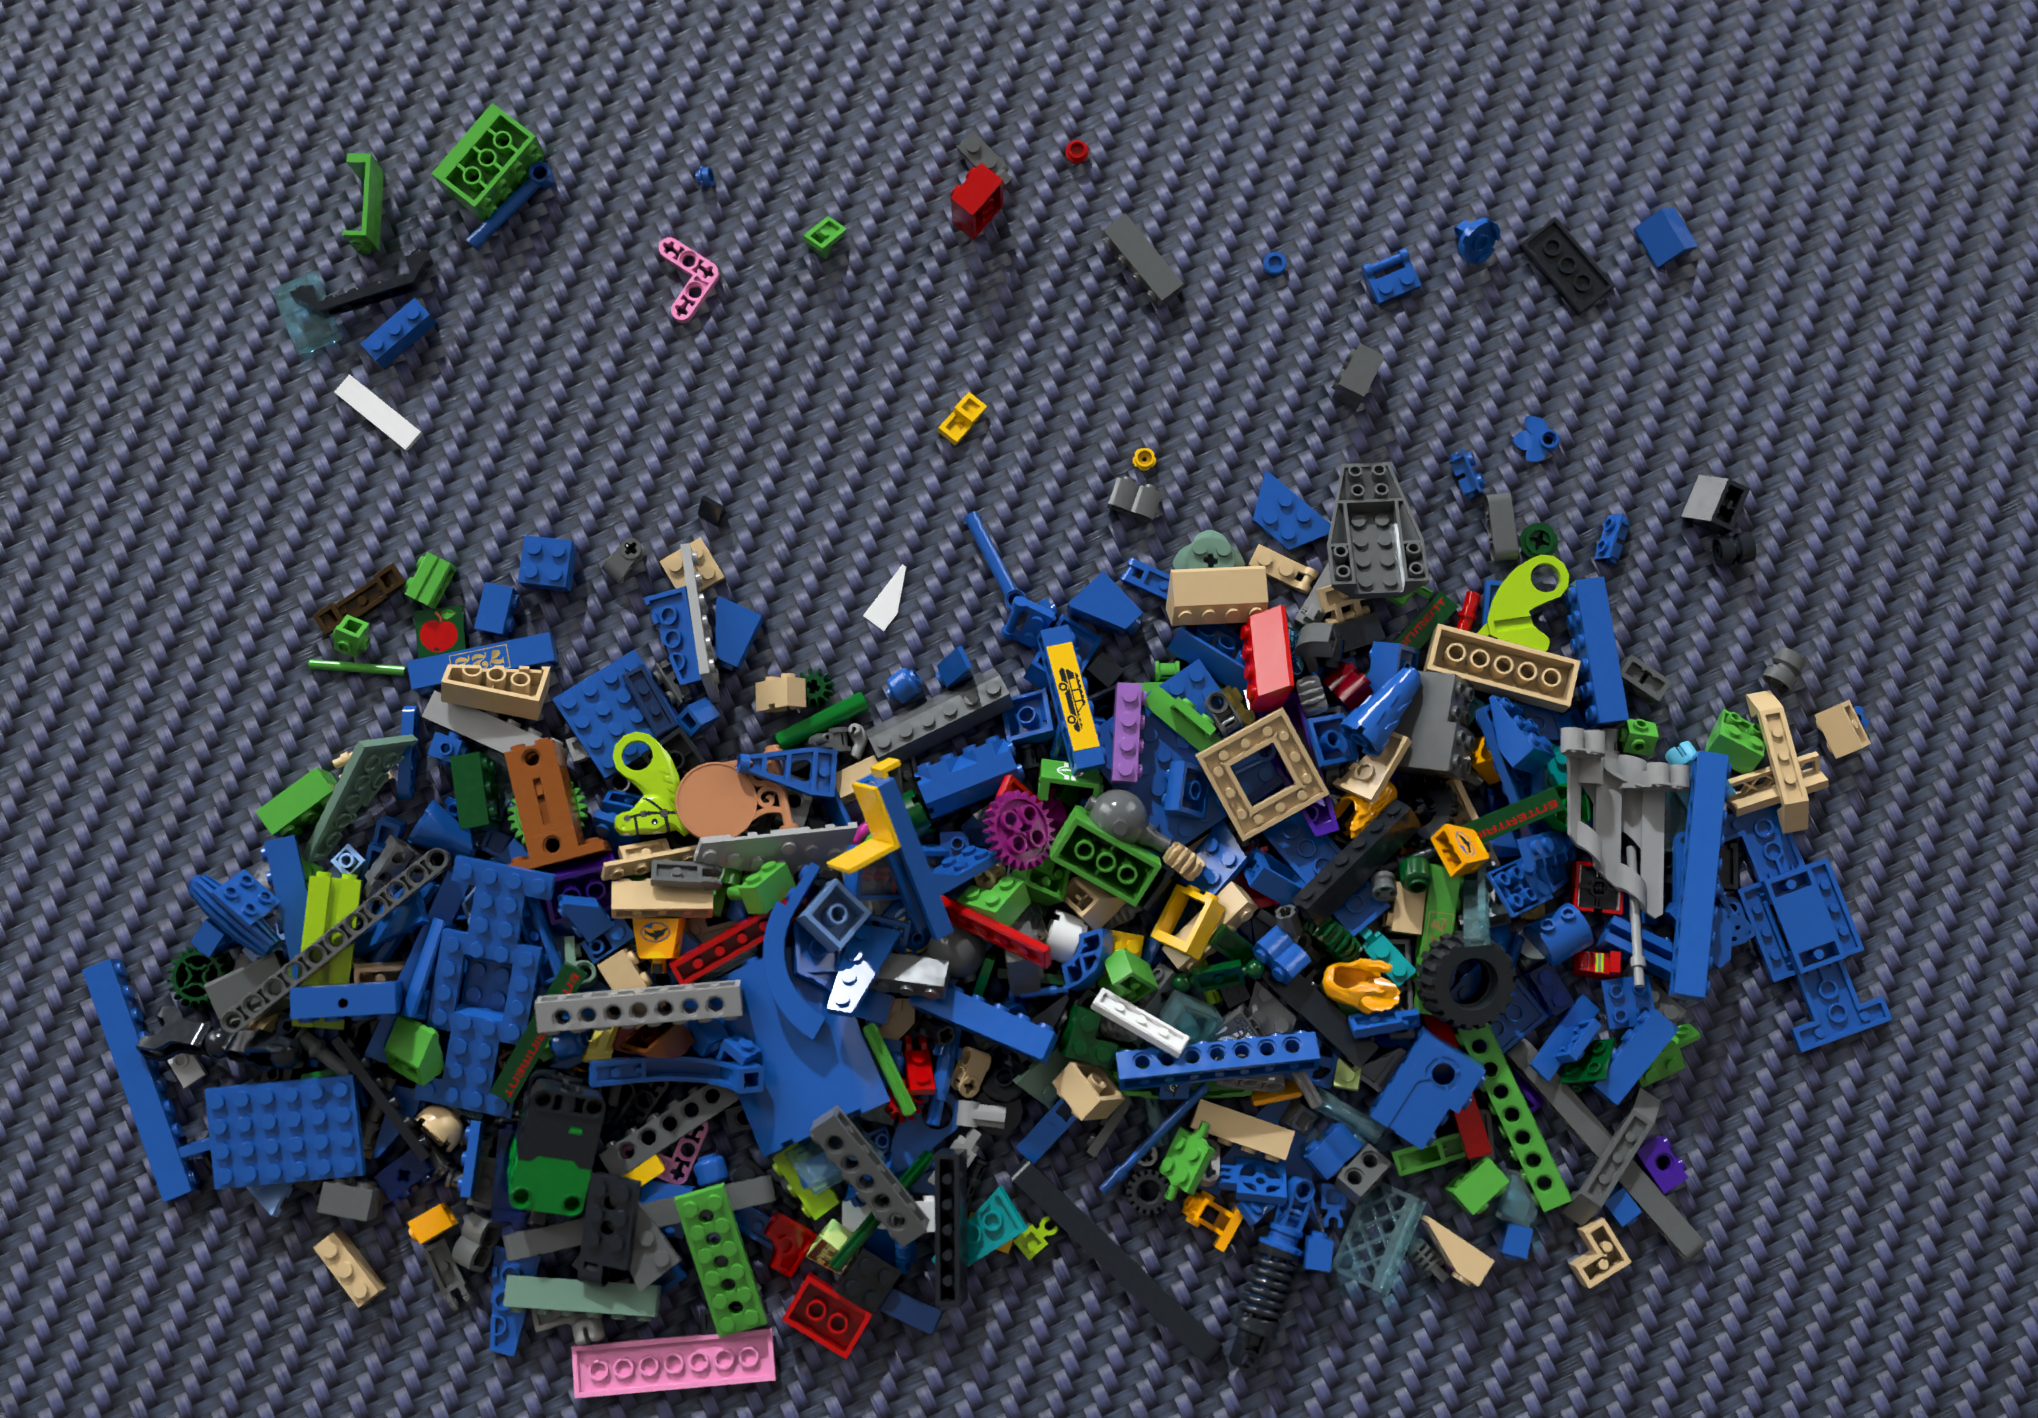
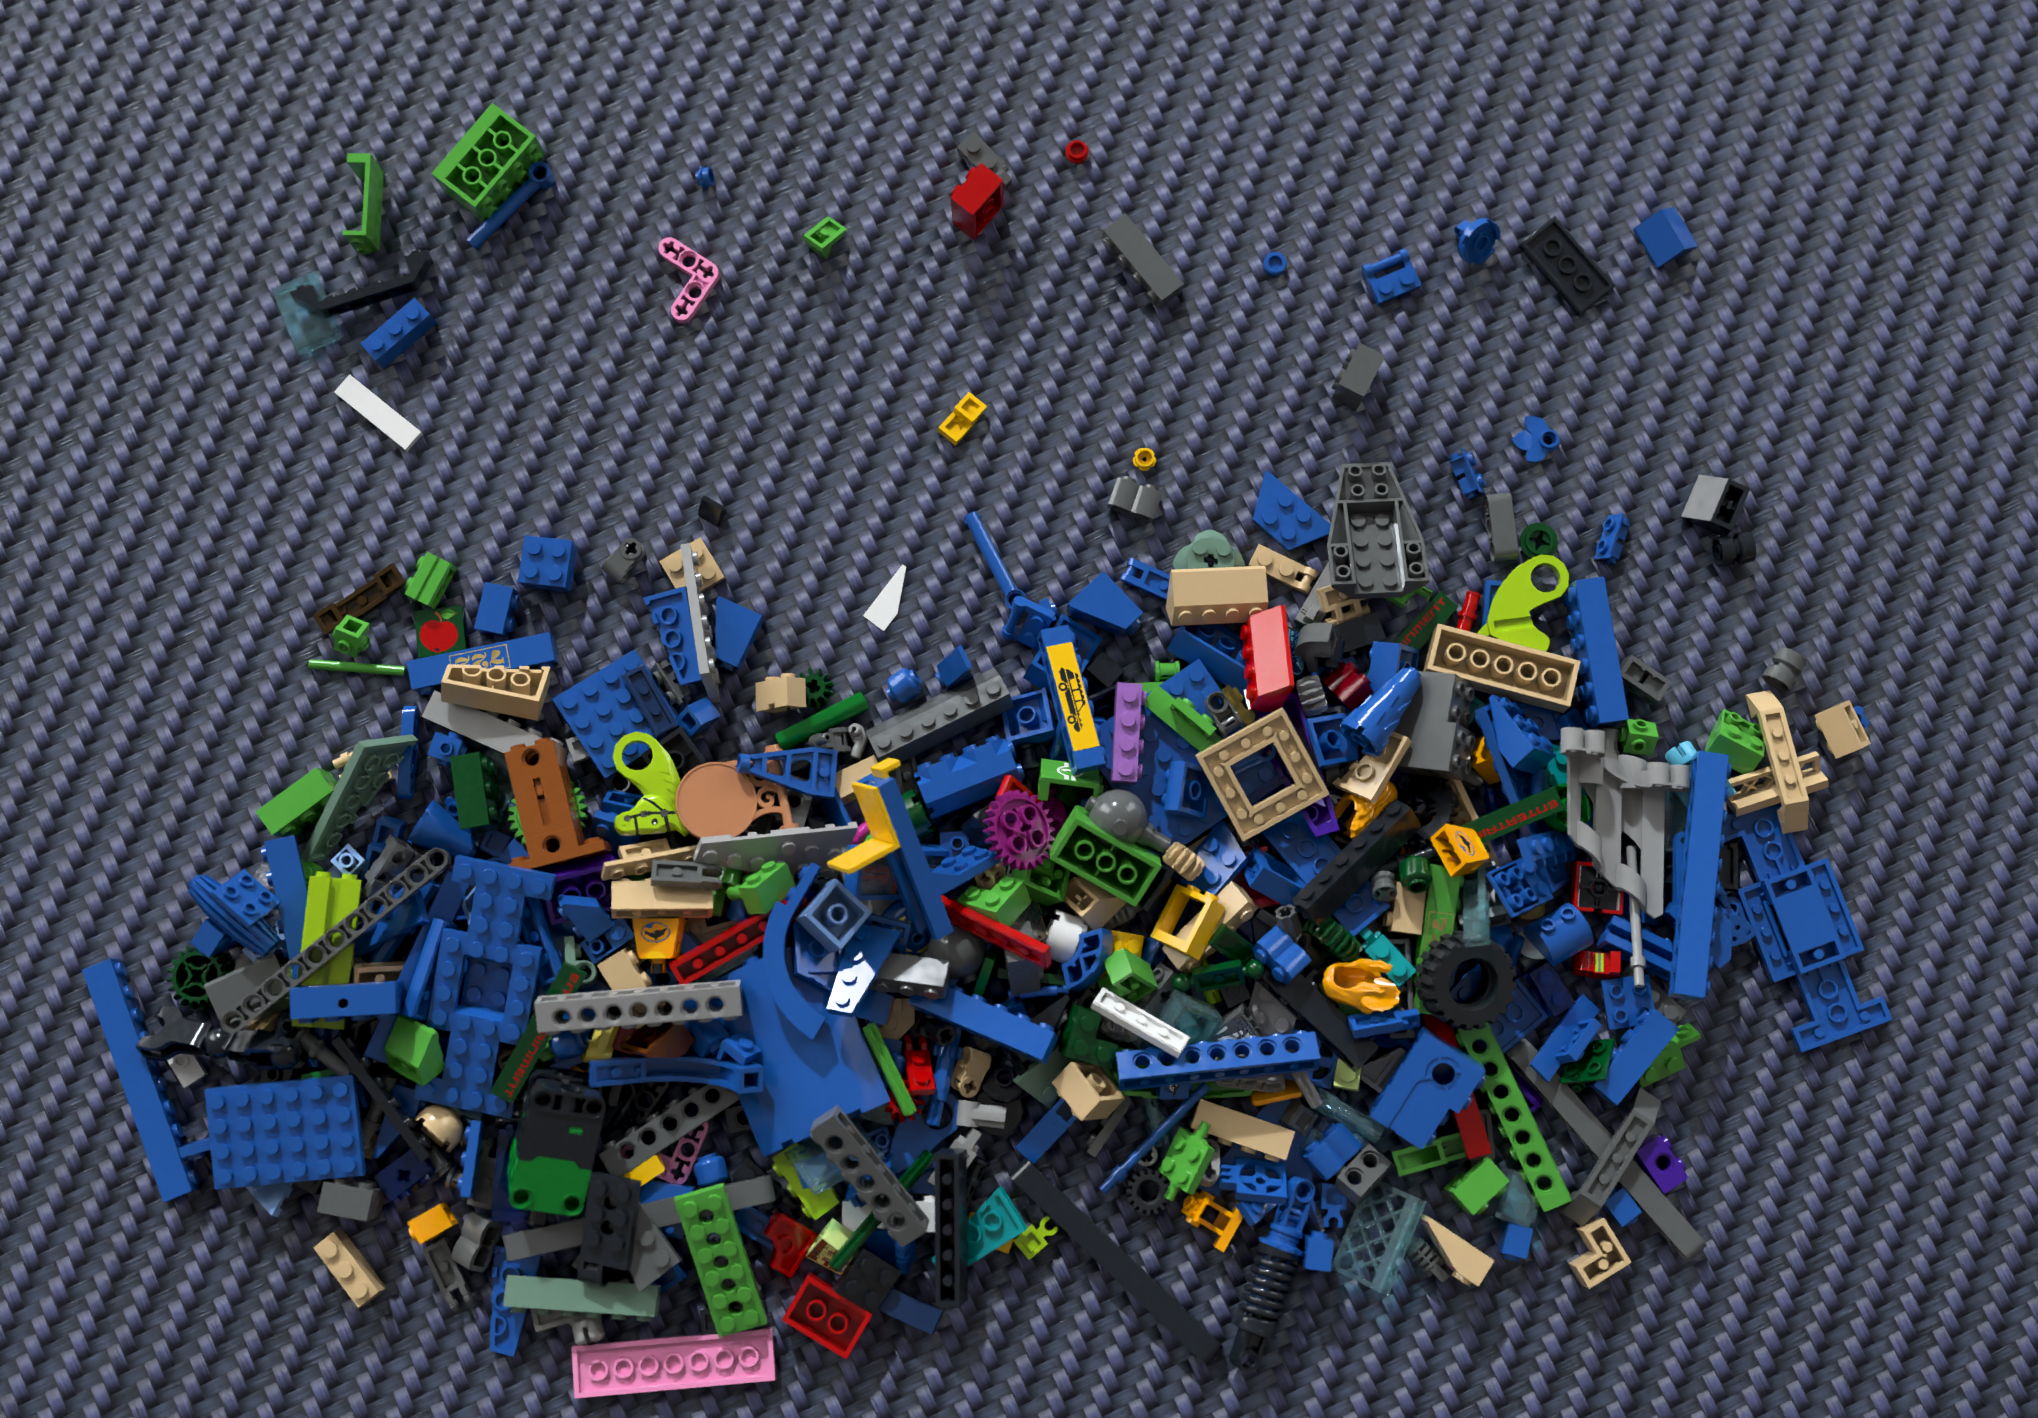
(1506, 845): blue brick -> none

